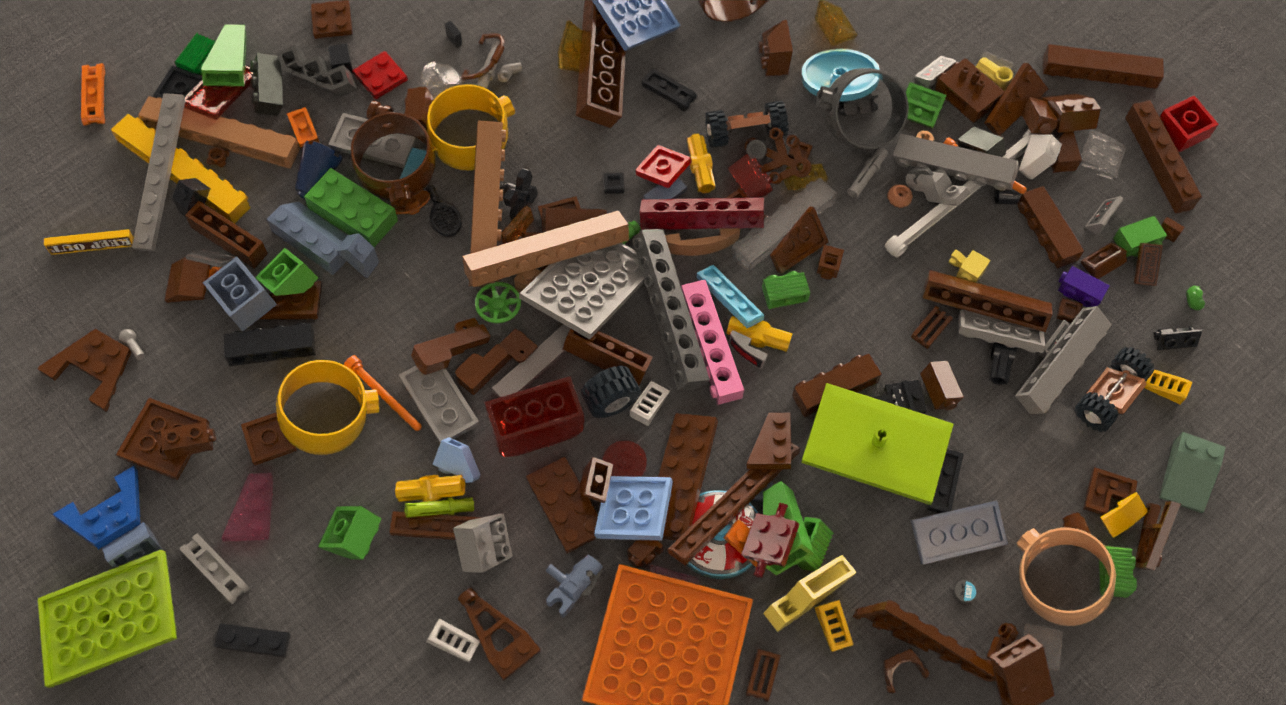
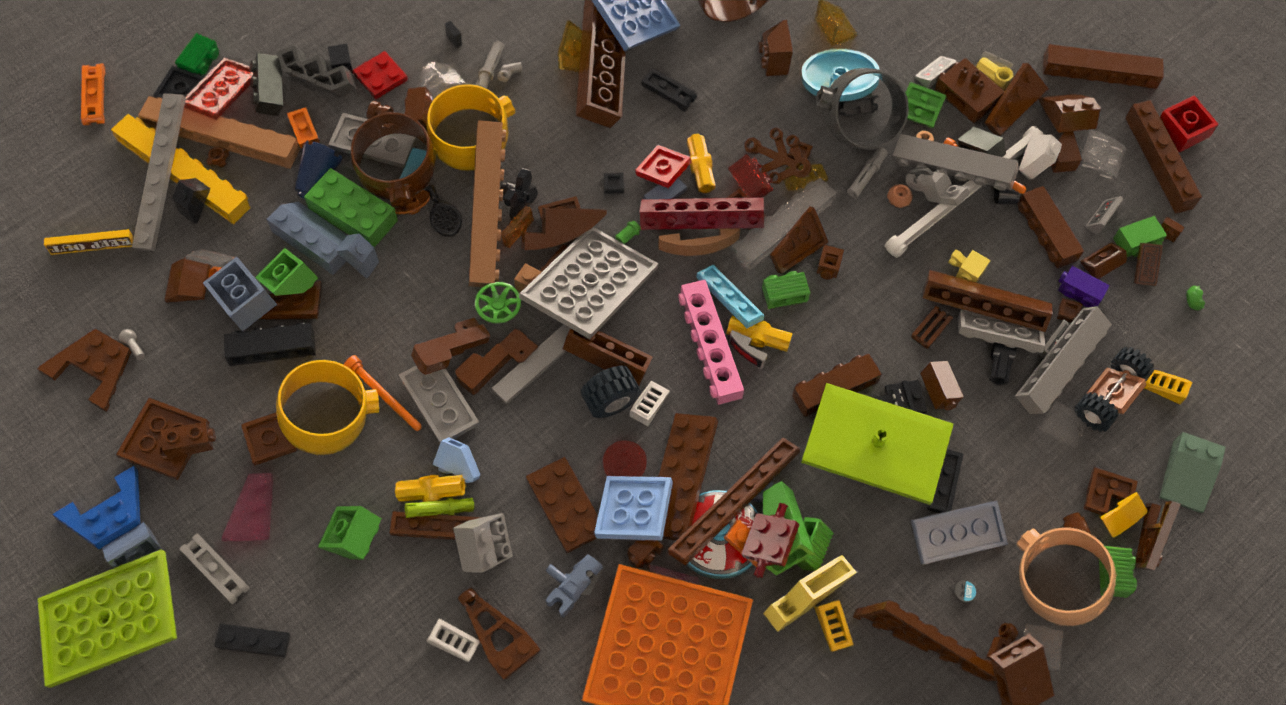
(226, 59): slope -> none
(226, 234): reddish brown brick -> none
(331, 19): reddish brown plate -> none
(494, 60): reddish brown piece -> none
(535, 417): clear red brick -> none
(545, 248): medium nougat brick -> none
(596, 479): reddish brown slope -> none
(670, 310): dark grey brick -> none
(718, 126): black plate -> none
(756, 149): dark grey tile -> none
(757, 694): reddish brown tile -> none
(773, 444): reddish brown wing -> none
(891, 664): reddish brown helmet -> none
(1039, 117): reddish brown brick -> none
(1180, 338): black hinge -> none

